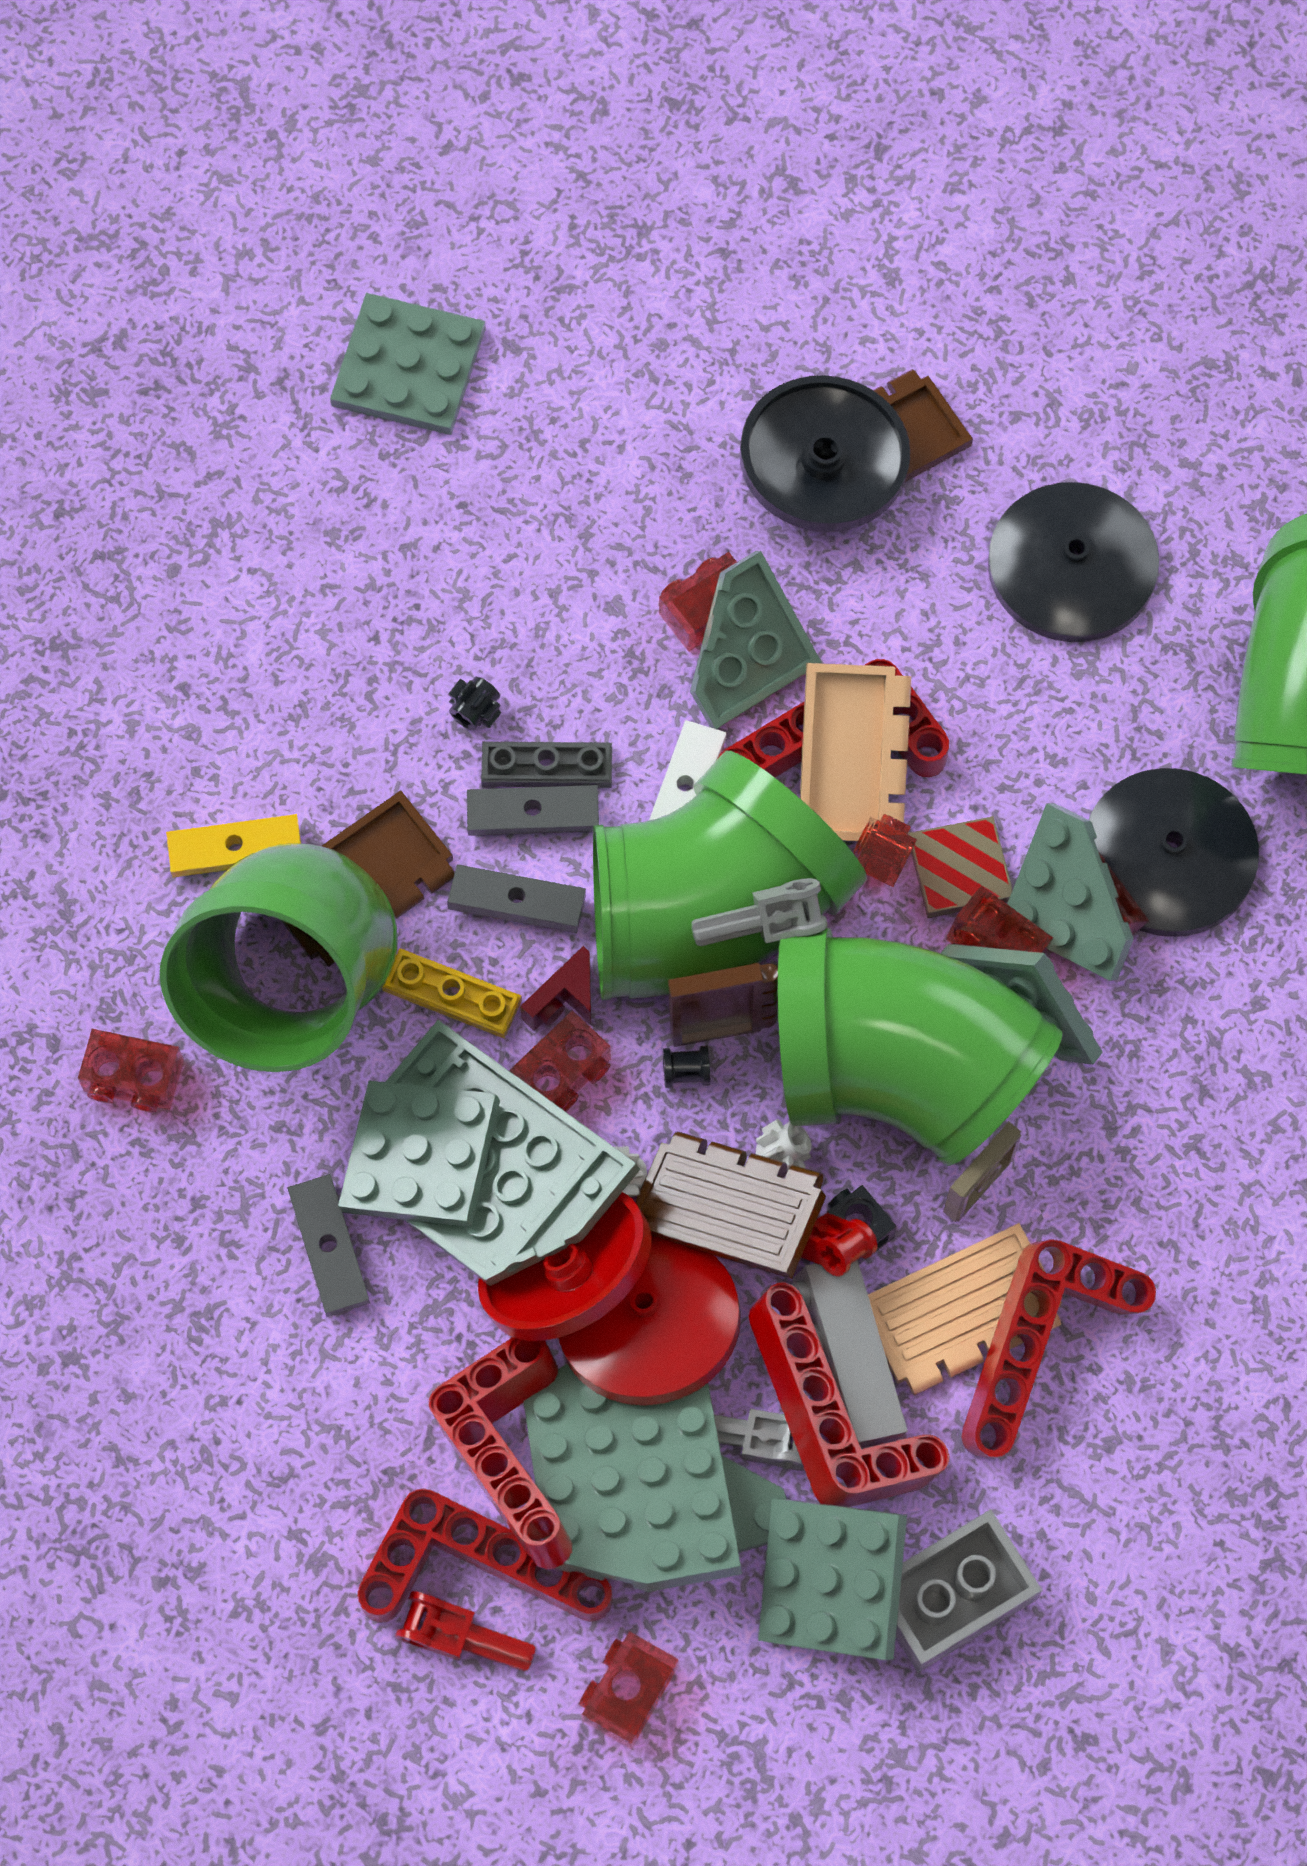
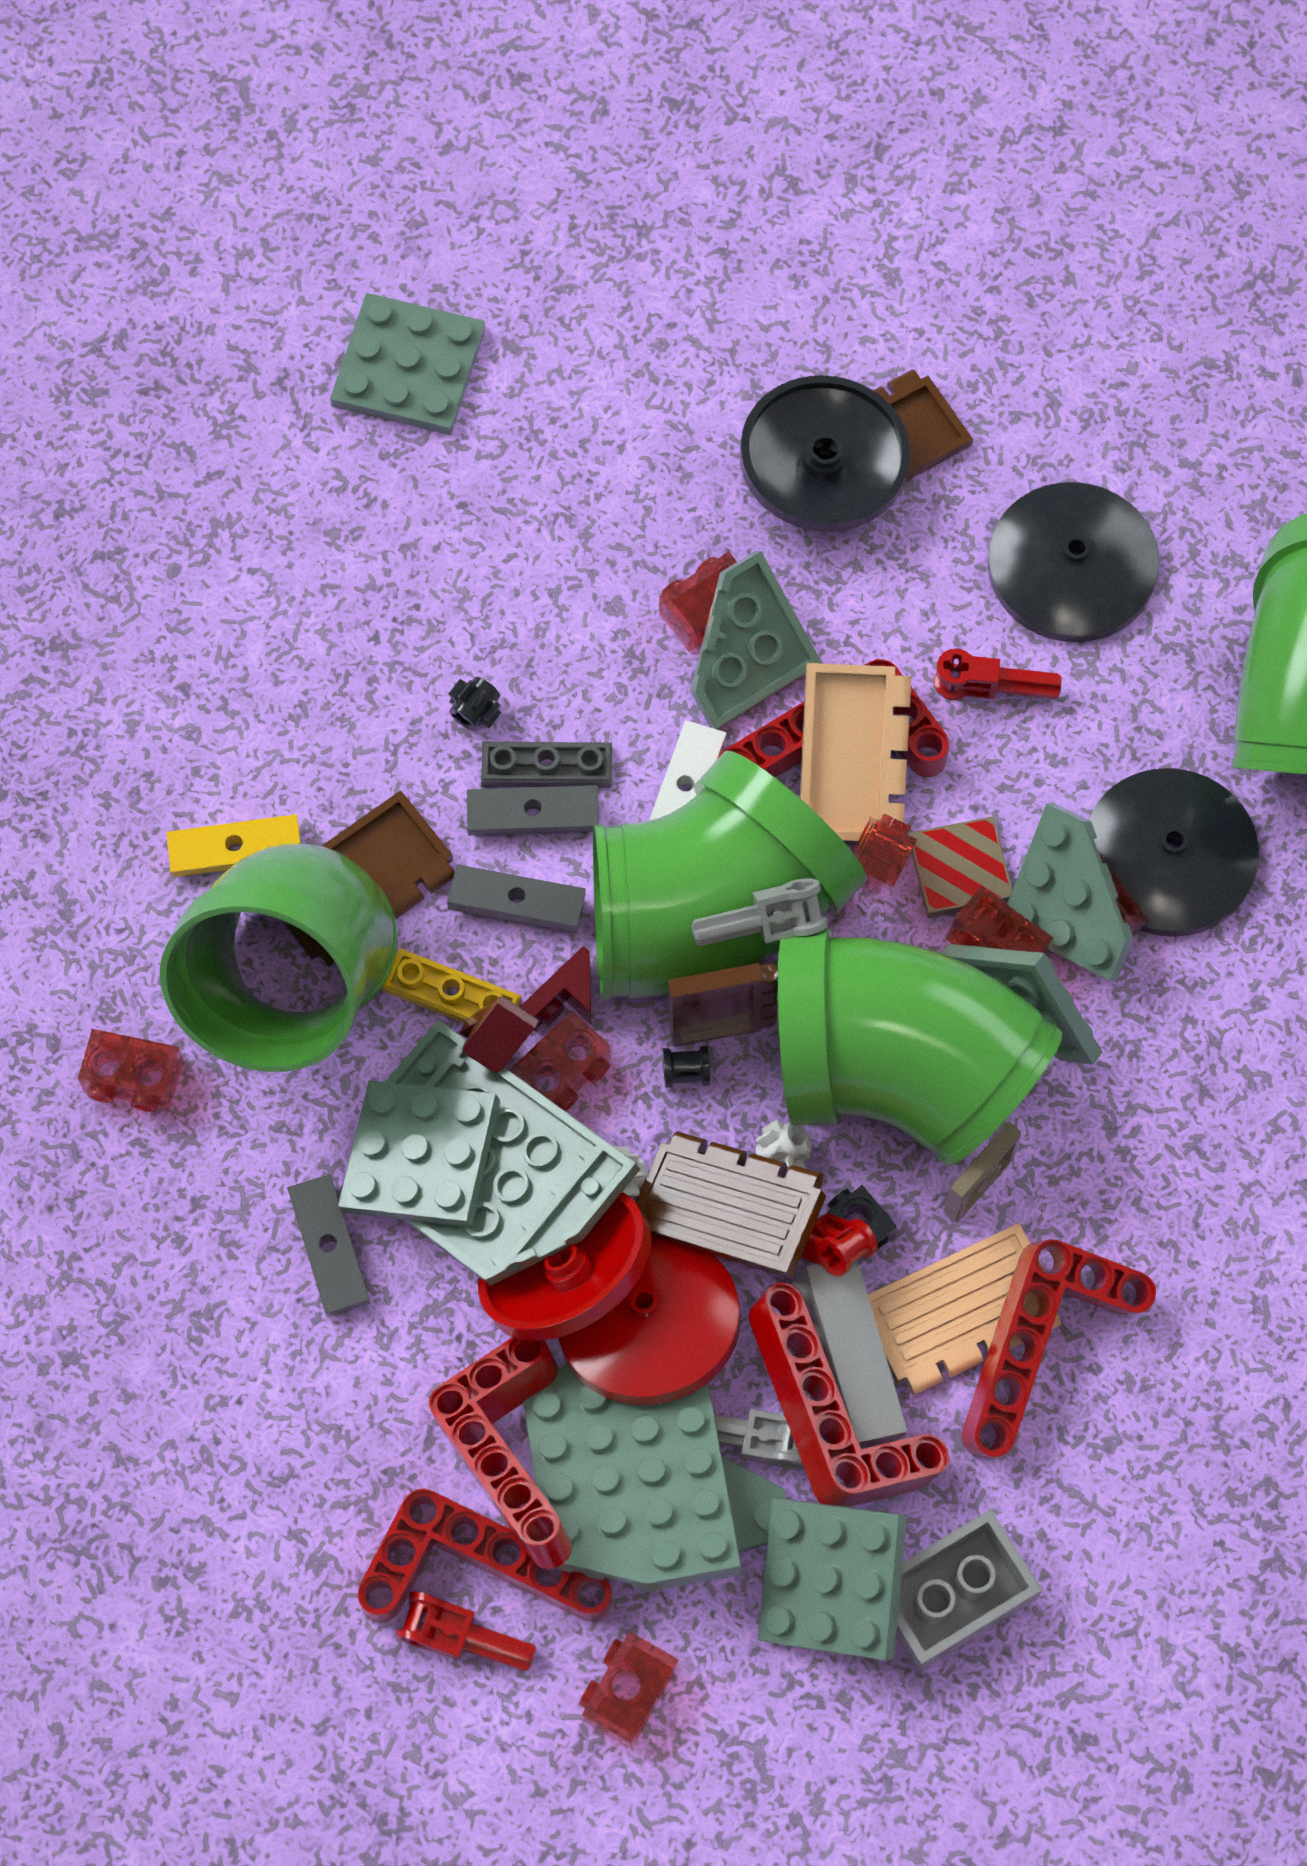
(496, 1033): none -> dark red slope
(984, 677): none -> red connector

